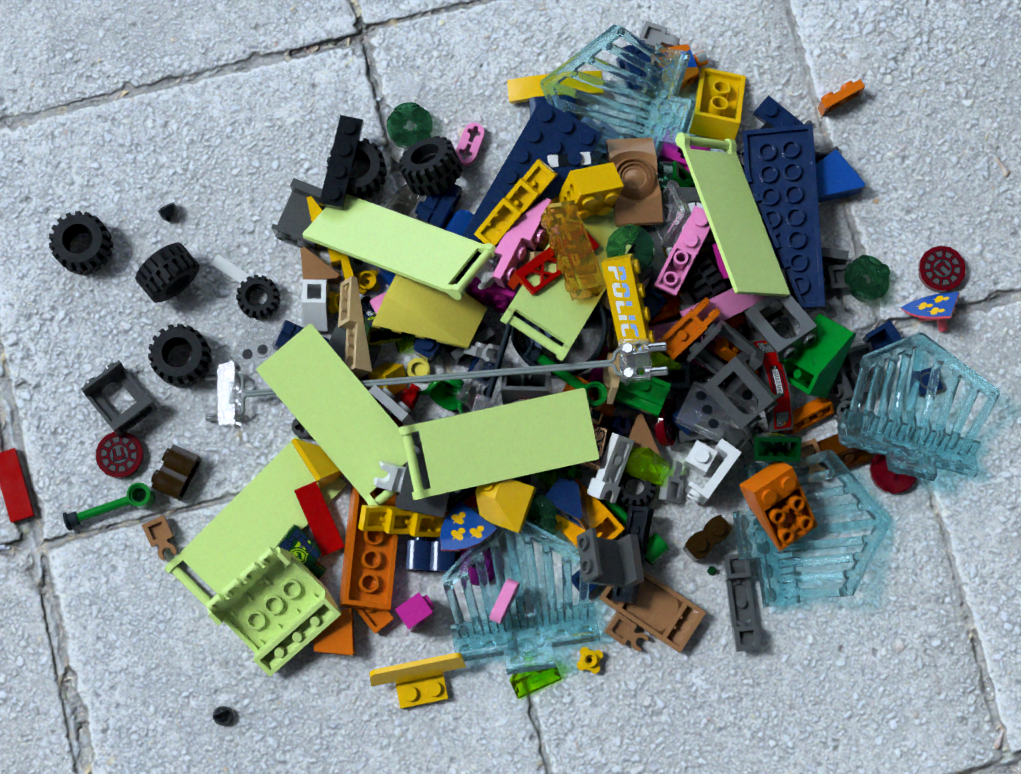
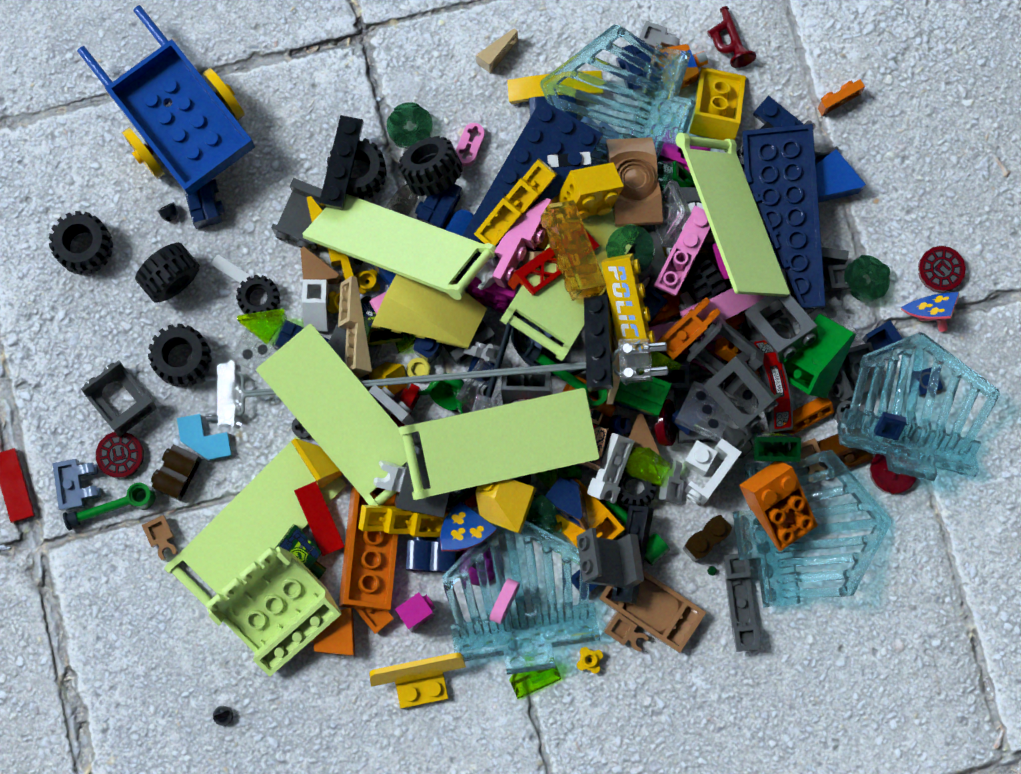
(69, 485): none -> sand blue plate
(192, 136): none -> blue piece
(193, 436): none -> medium azure tile
(204, 206): none -> dark blue brick
(263, 324): none -> clear neon green slope
(494, 53): none -> tan slope
(598, 343): none -> black plate
(742, 56): none -> dark red piece
(890, 426): none -> dark blue tile

